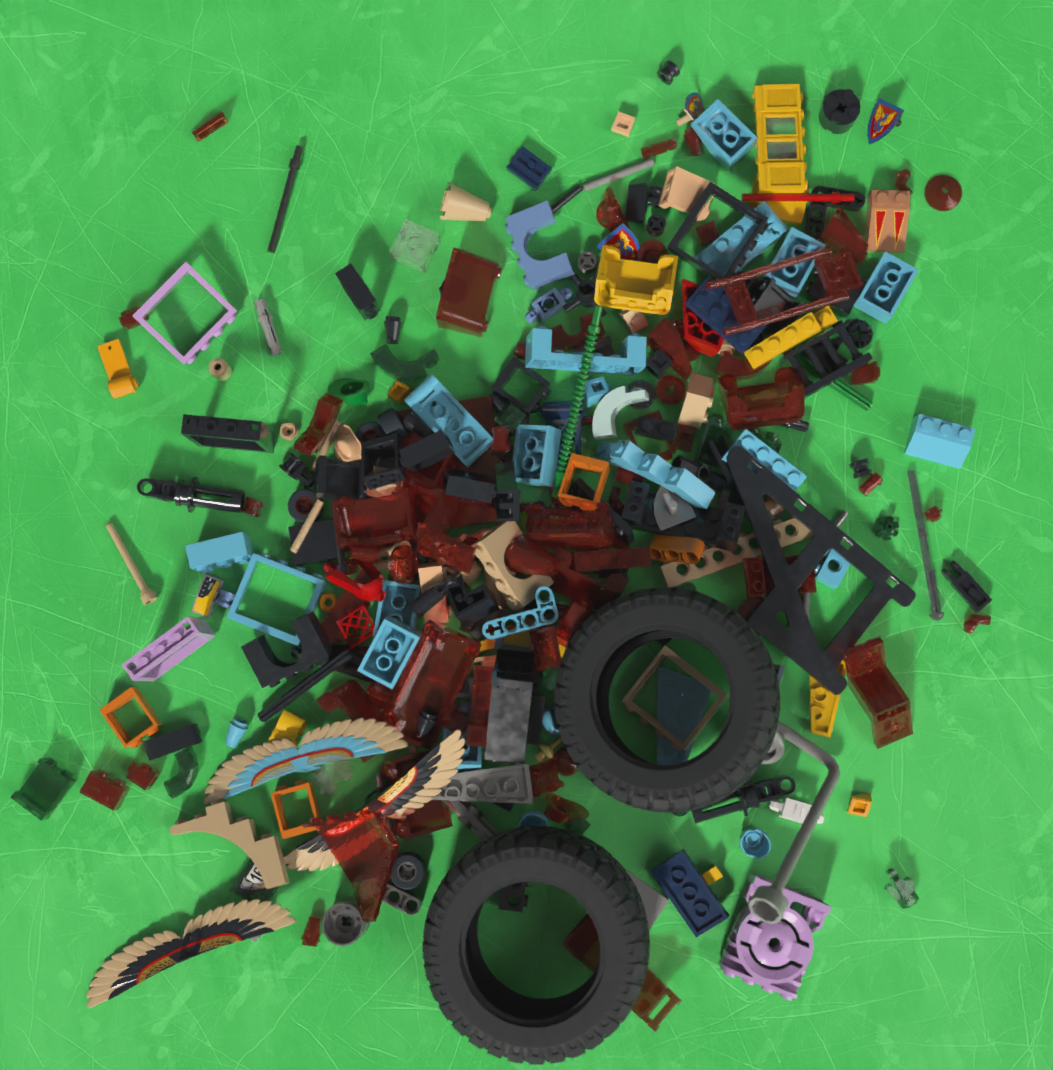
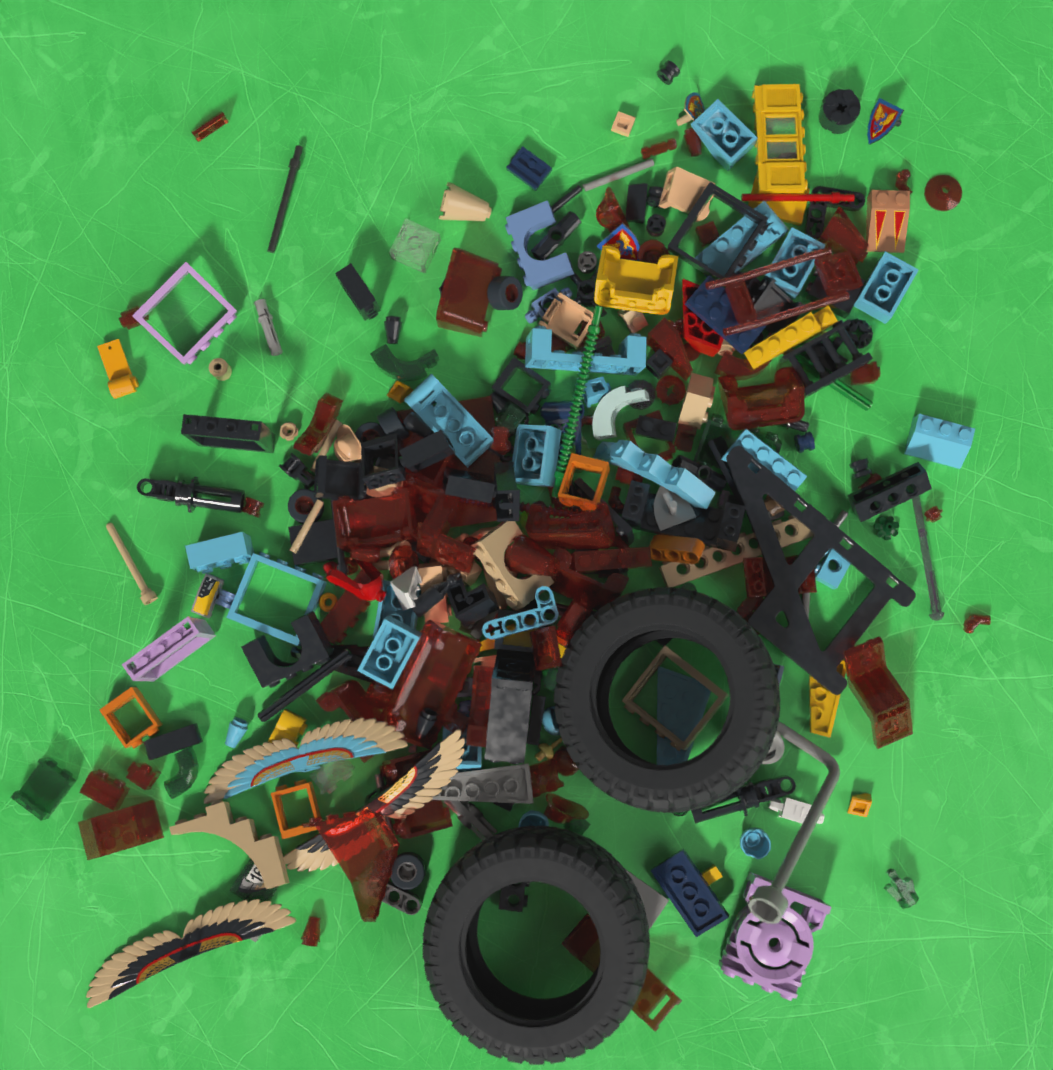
(120, 830): none -> clear red slope
(335, 924): flat silver wheel -> none
(350, 390): green piece -> none
(350, 614): red window -> none
(406, 586): none -> white slope
(505, 293): none -> black wheel
(564, 228): none -> black piece
(565, 318): none -> light nougat container
(804, 442): none -> dark blue wheel
(889, 492): none -> black brick
(967, 587): black hinge -> none

